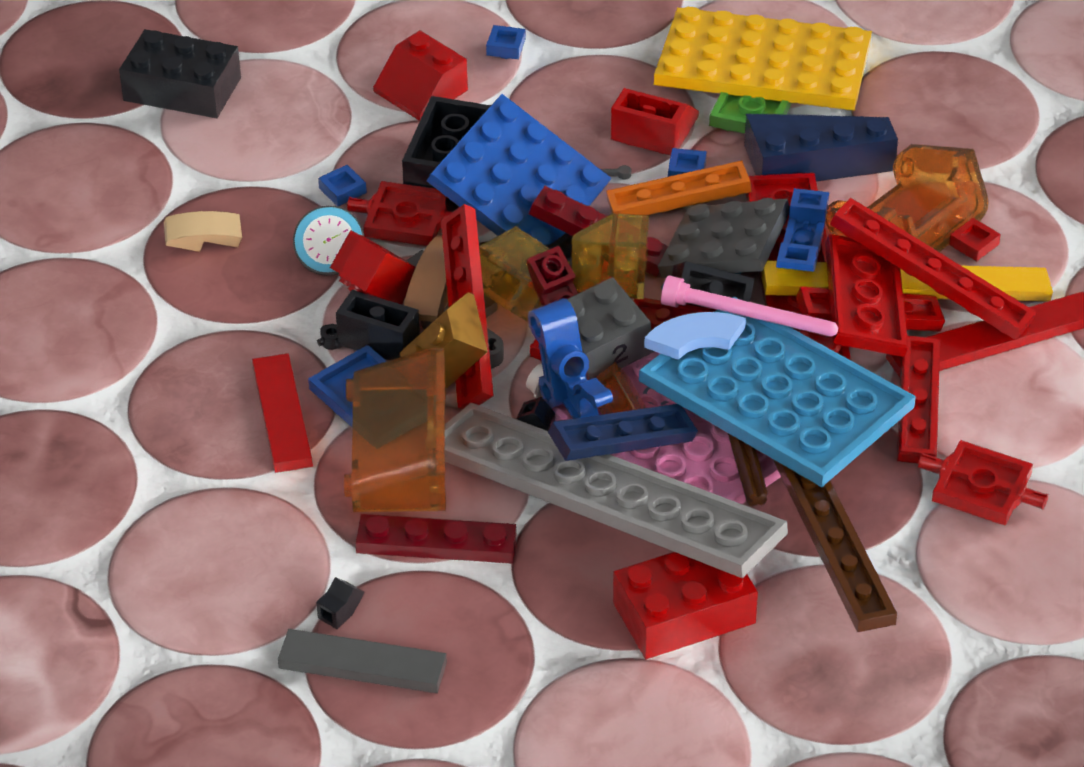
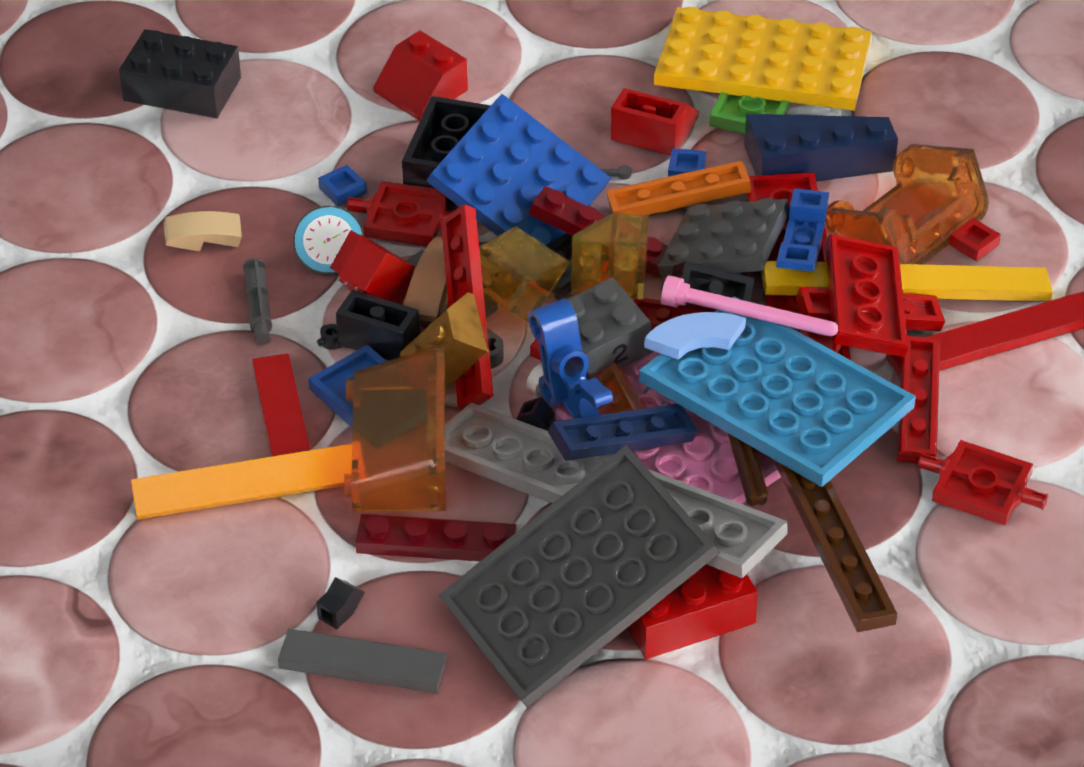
(241, 481): none -> light orange tile
(258, 300): none -> dark grey piece
(506, 42): blue plate -> none
(551, 276): dark red slope -> none
(578, 575): none -> dark grey plate
(933, 268): red plate -> none

